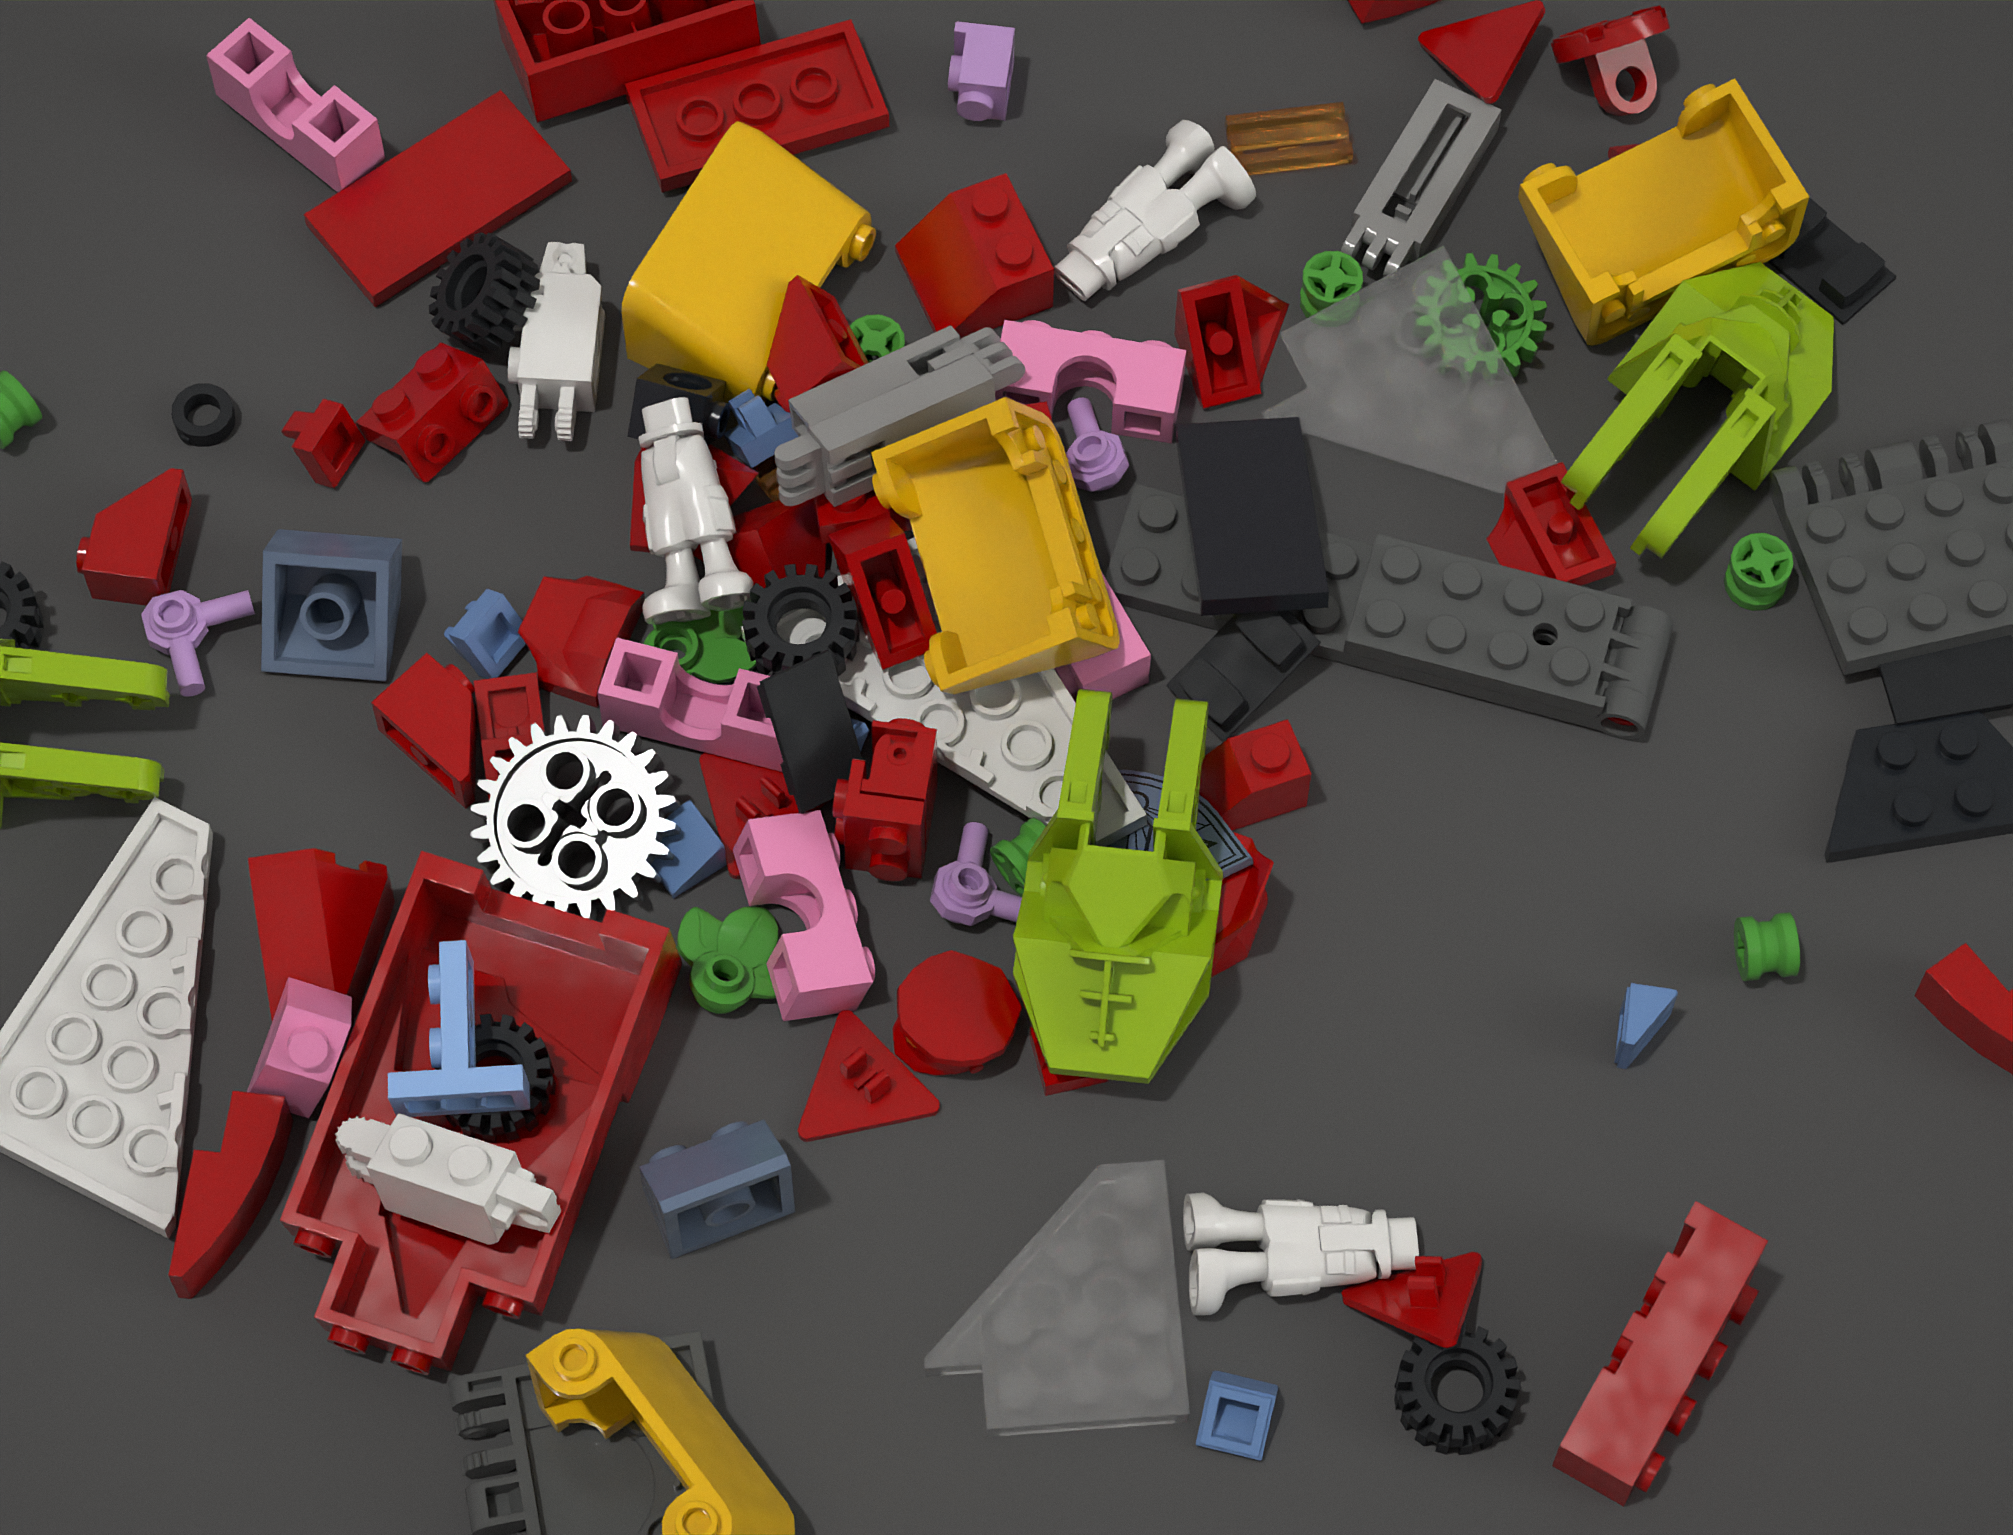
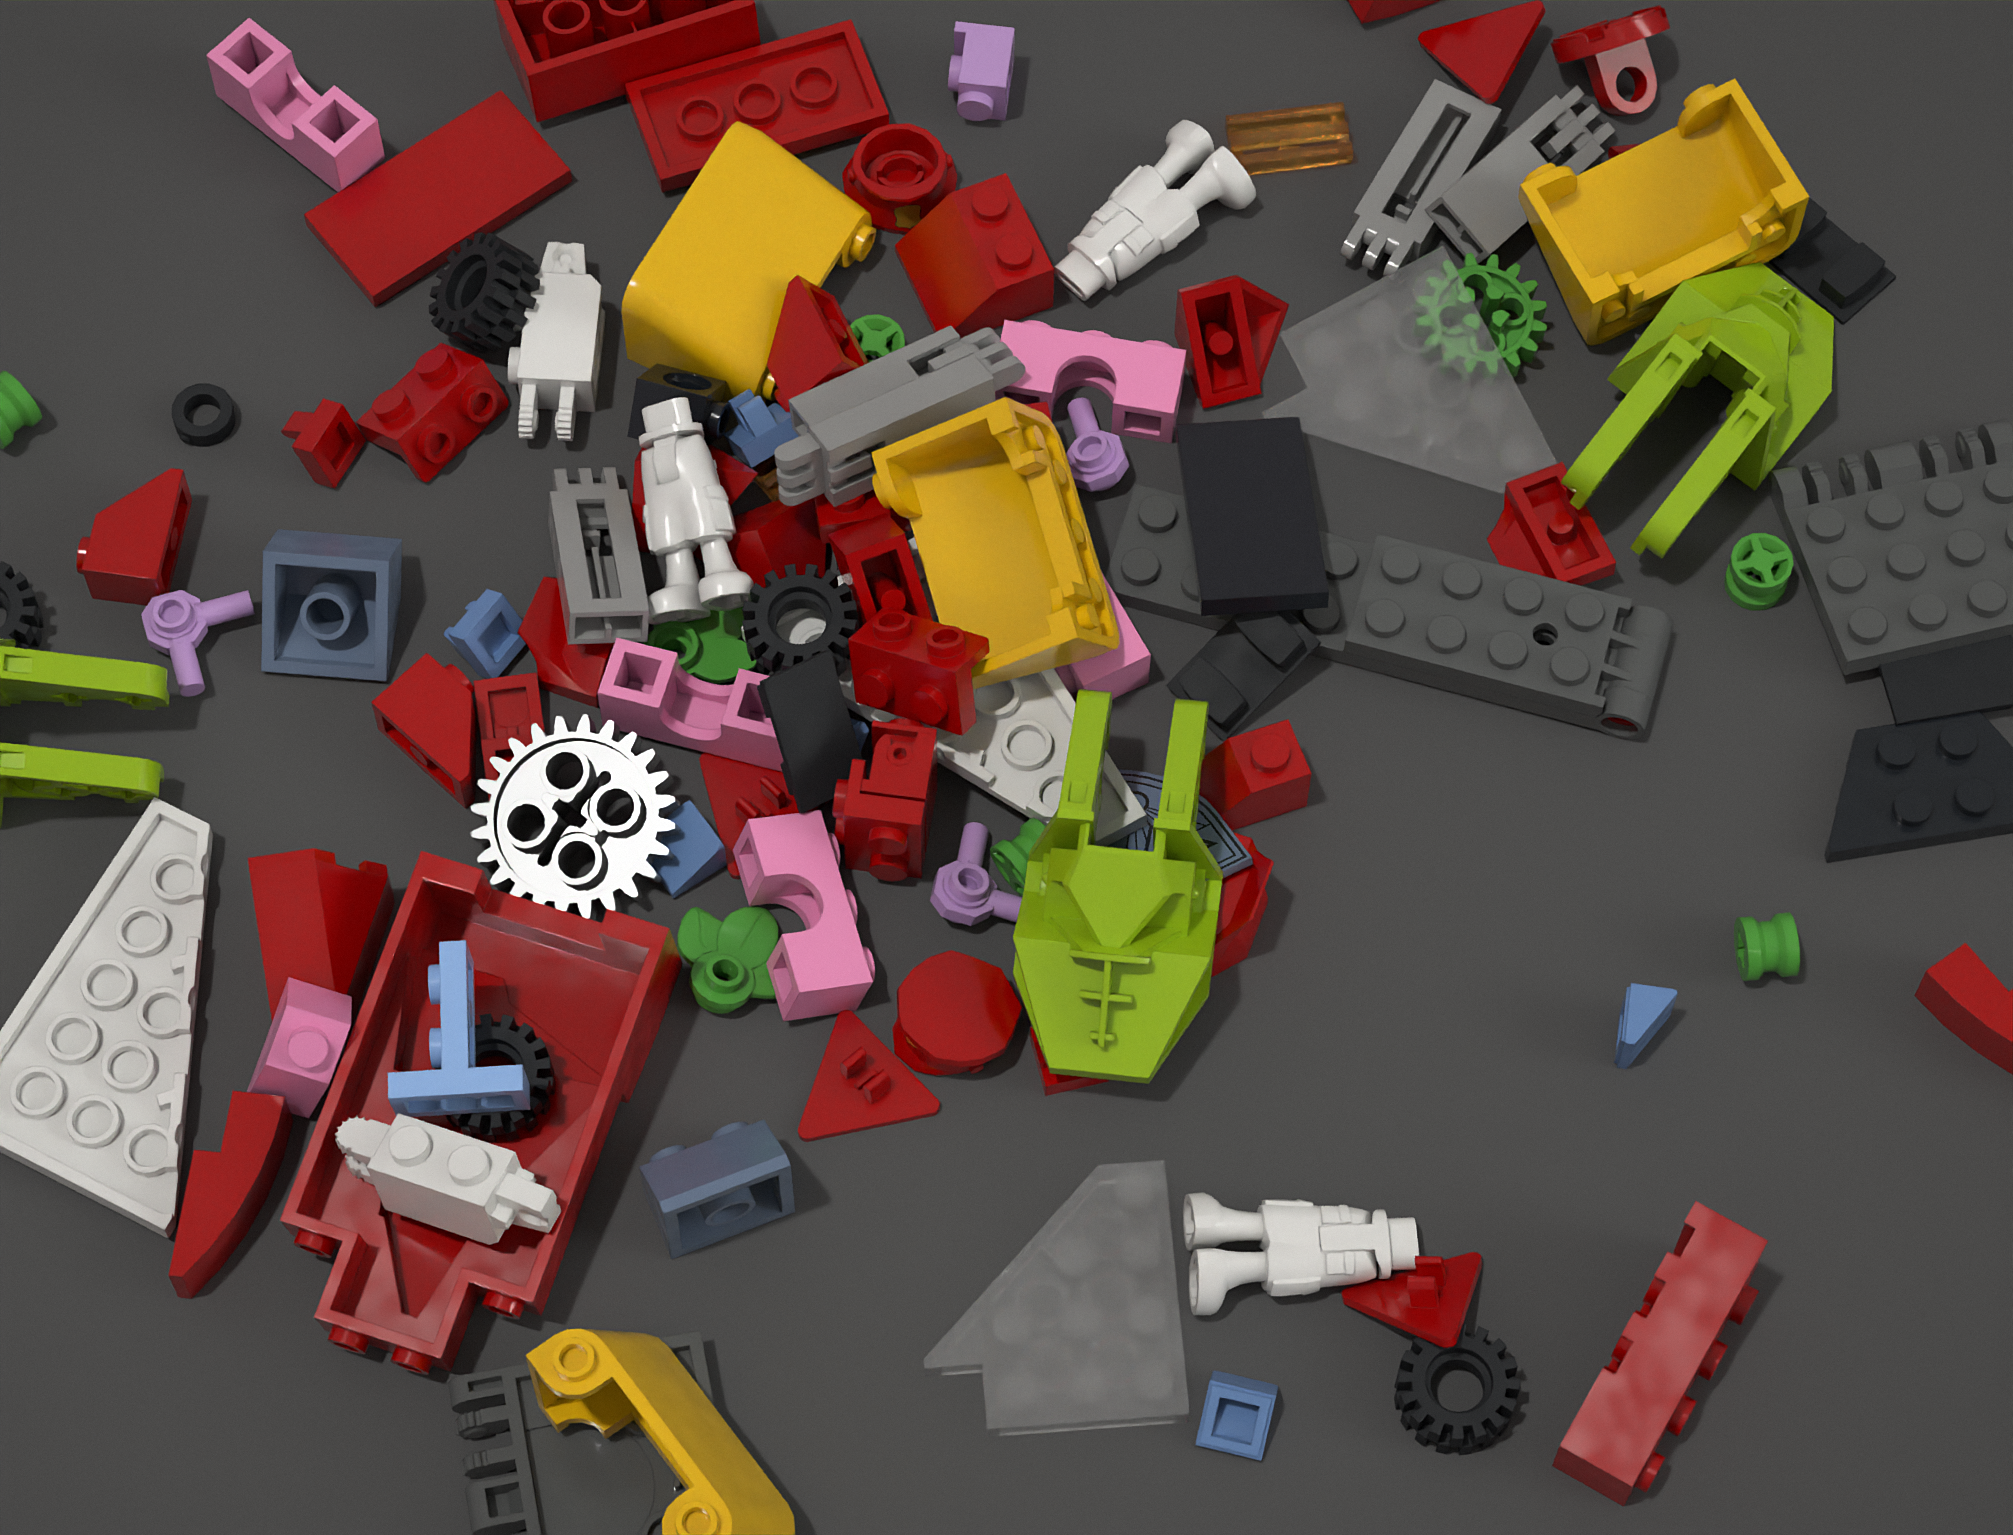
(598, 594): none -> light grey hinge
(899, 176): none -> red hat
(917, 669): none -> red bracket
(1328, 273): bright green wheel -> none
(1484, 203): none -> light grey hinge

